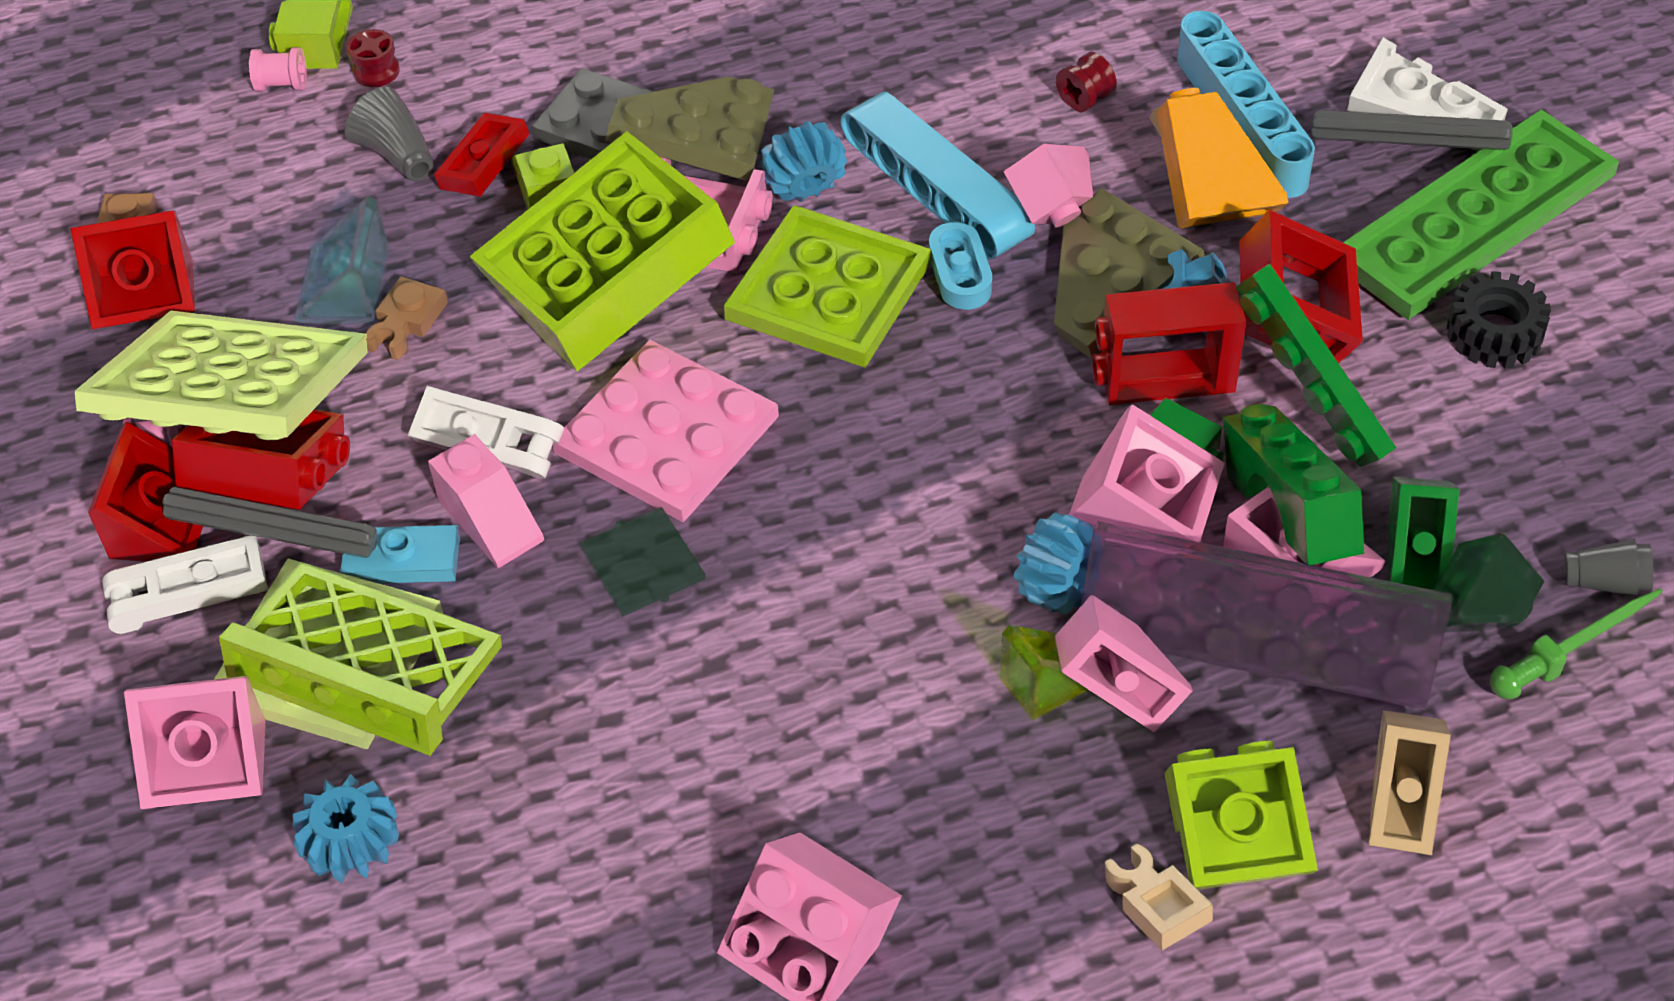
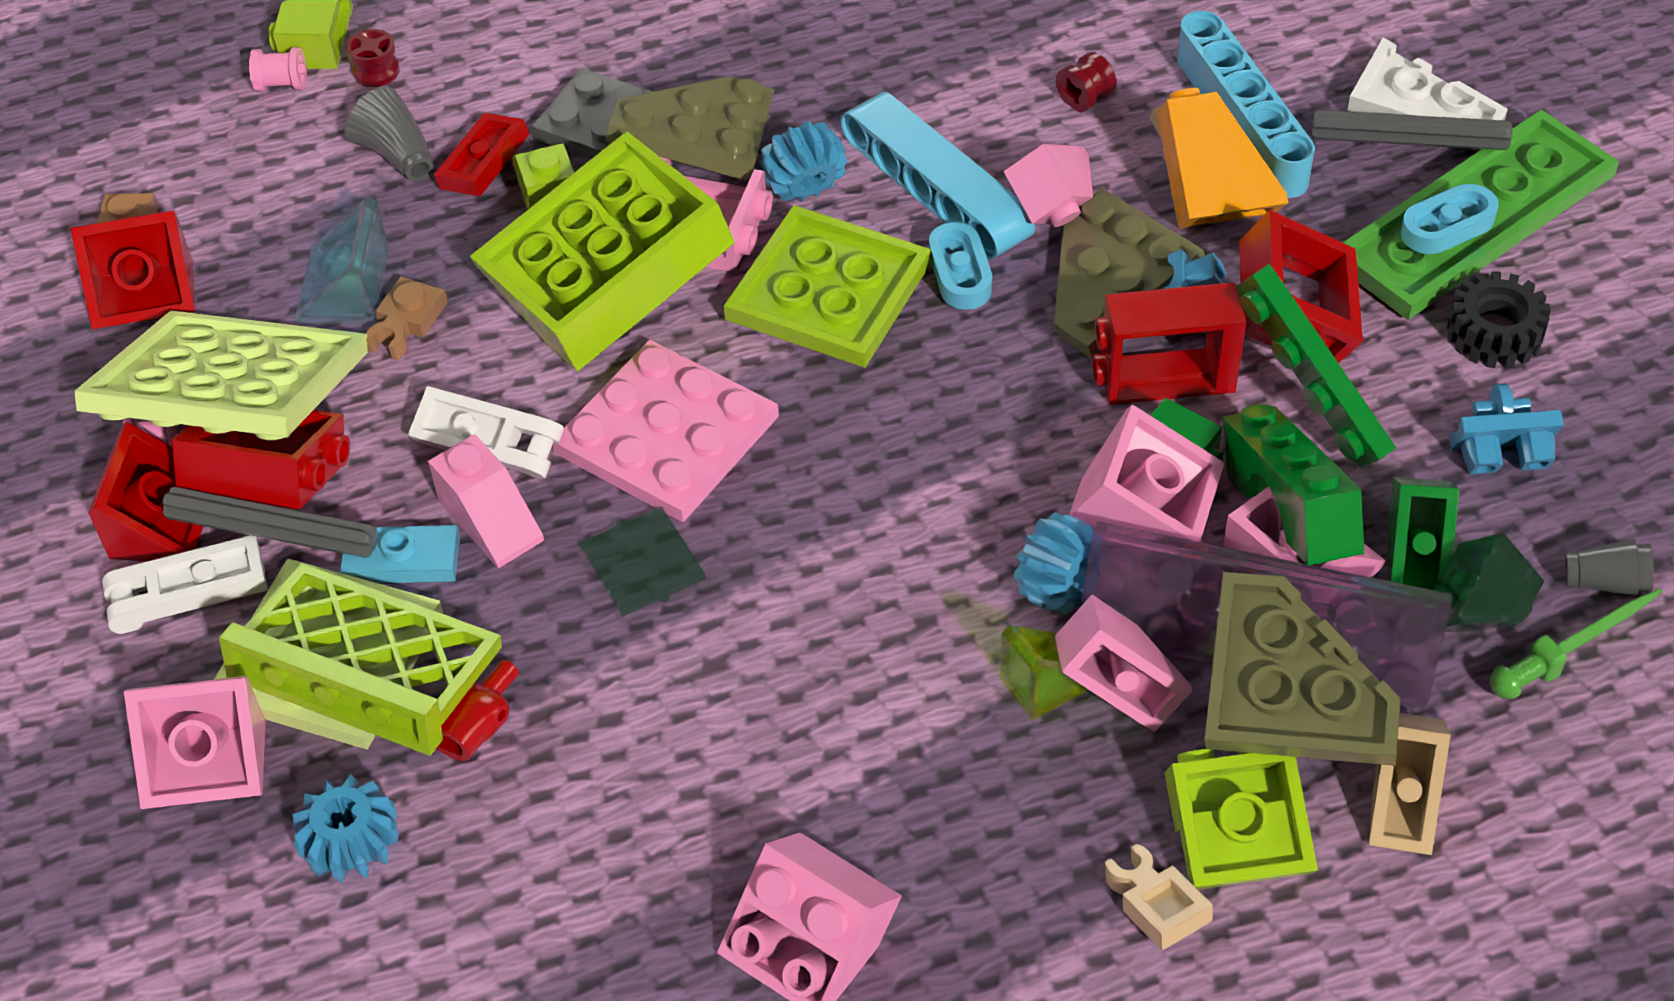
(478, 714): none -> red piece
(1292, 681): none -> olive plate
(1449, 218): none -> medium azure plate
(1503, 424): none -> dark azure hips

